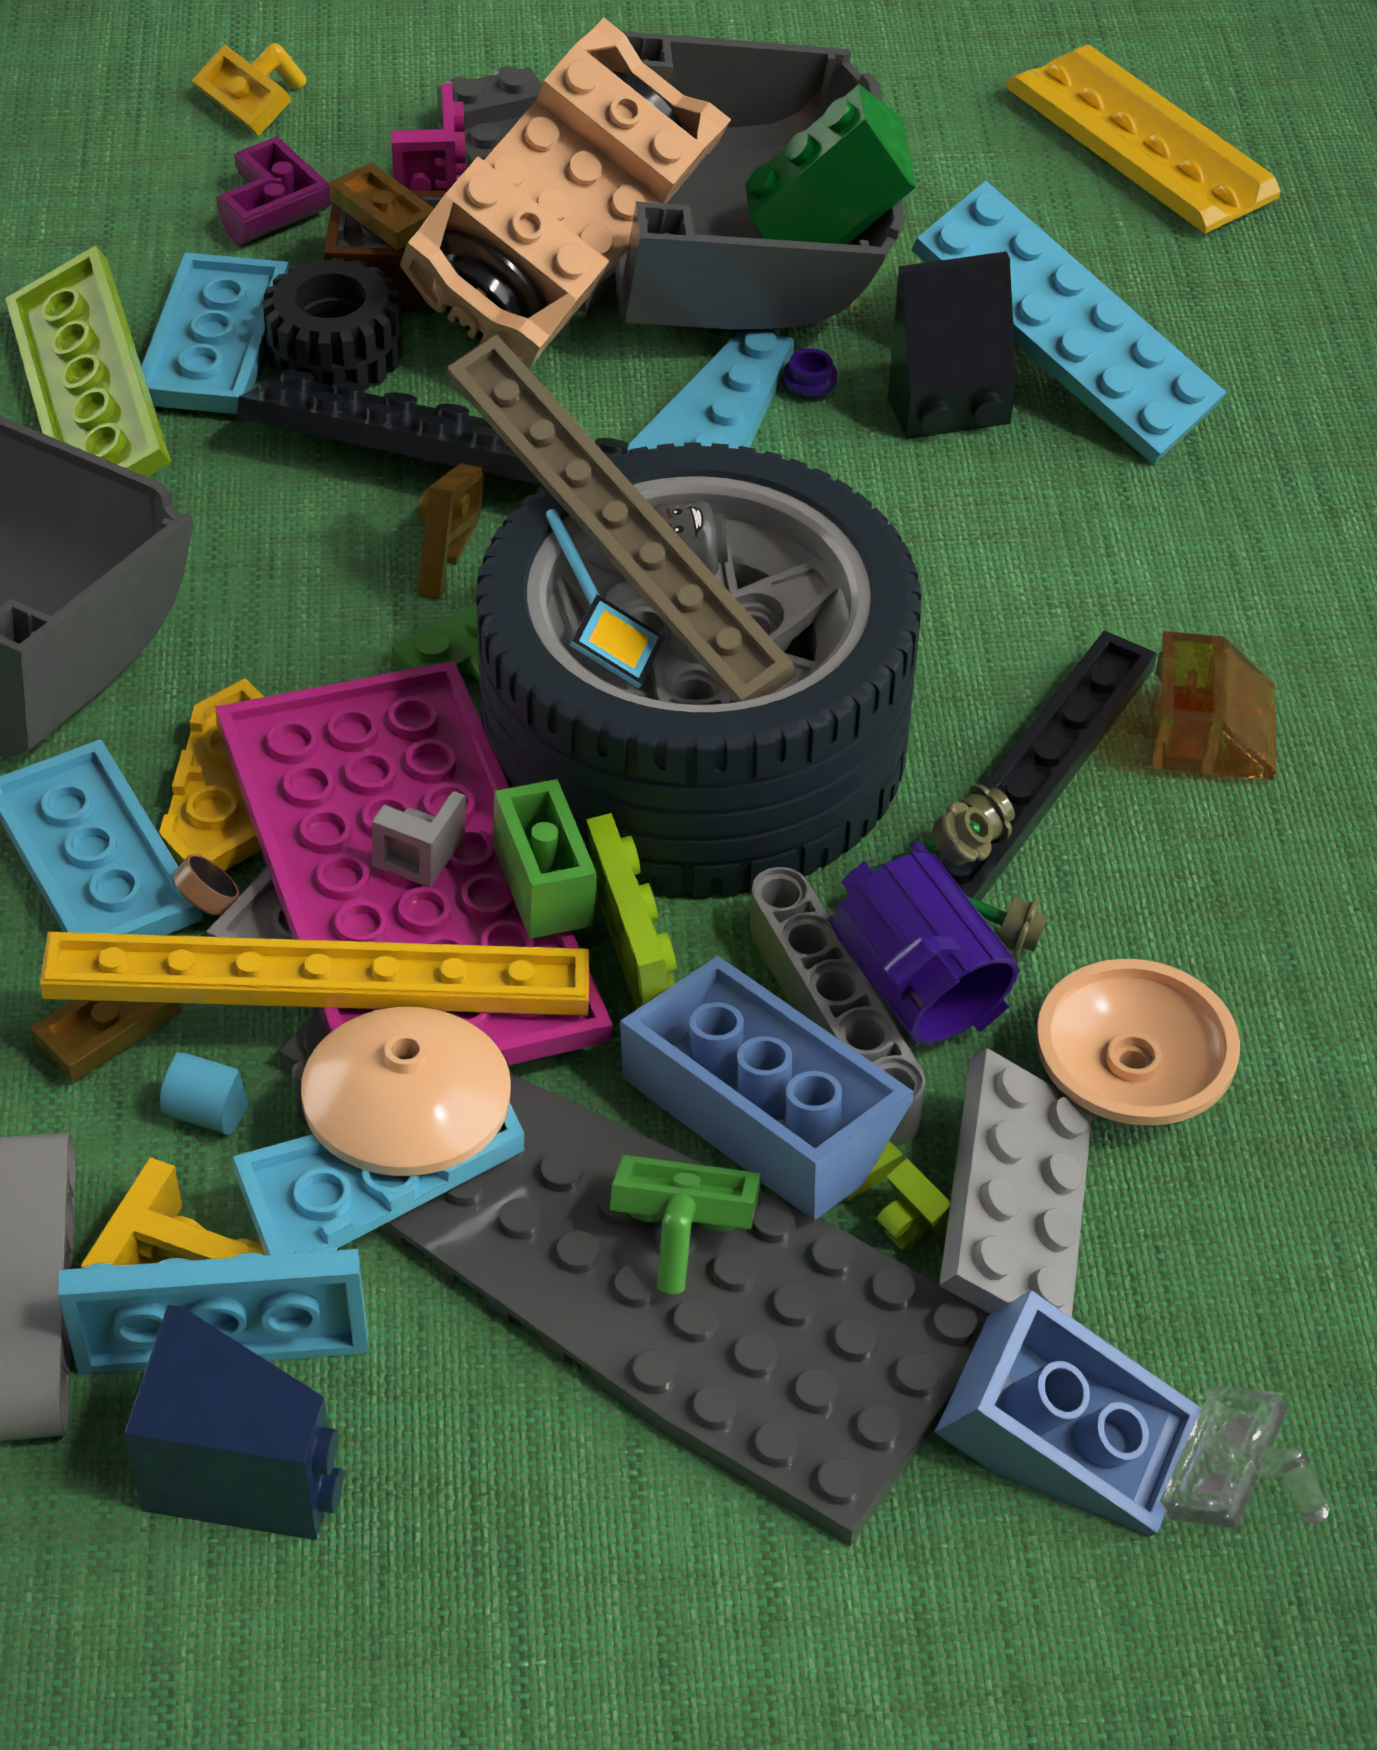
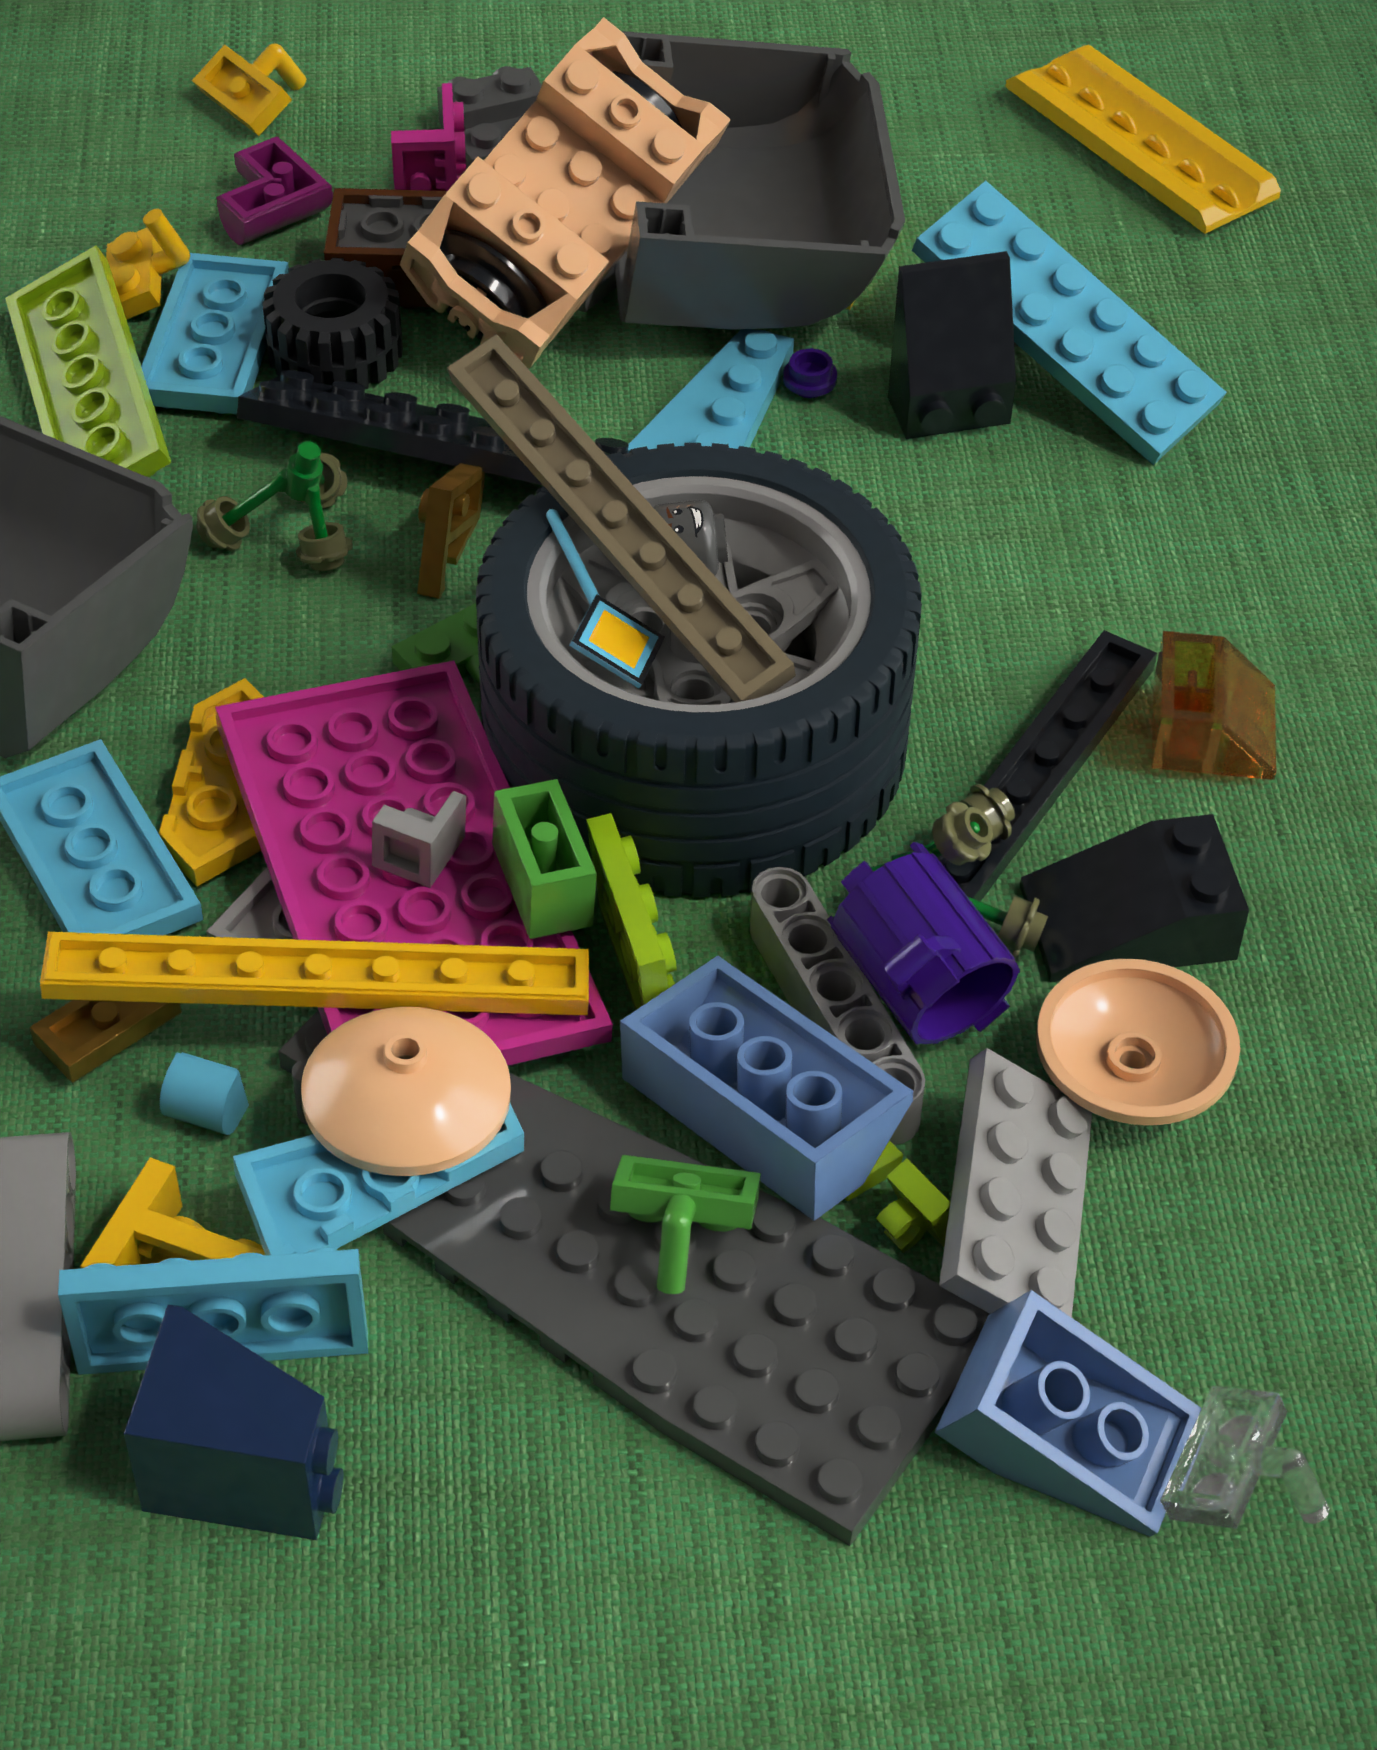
(141, 259): none -> yellow plate
(205, 885): medium nougat tile -> none
(308, 478): none -> plant
(380, 204): pearl gold plate -> none
(834, 174): green slope -> none
(1142, 895): none -> black slope

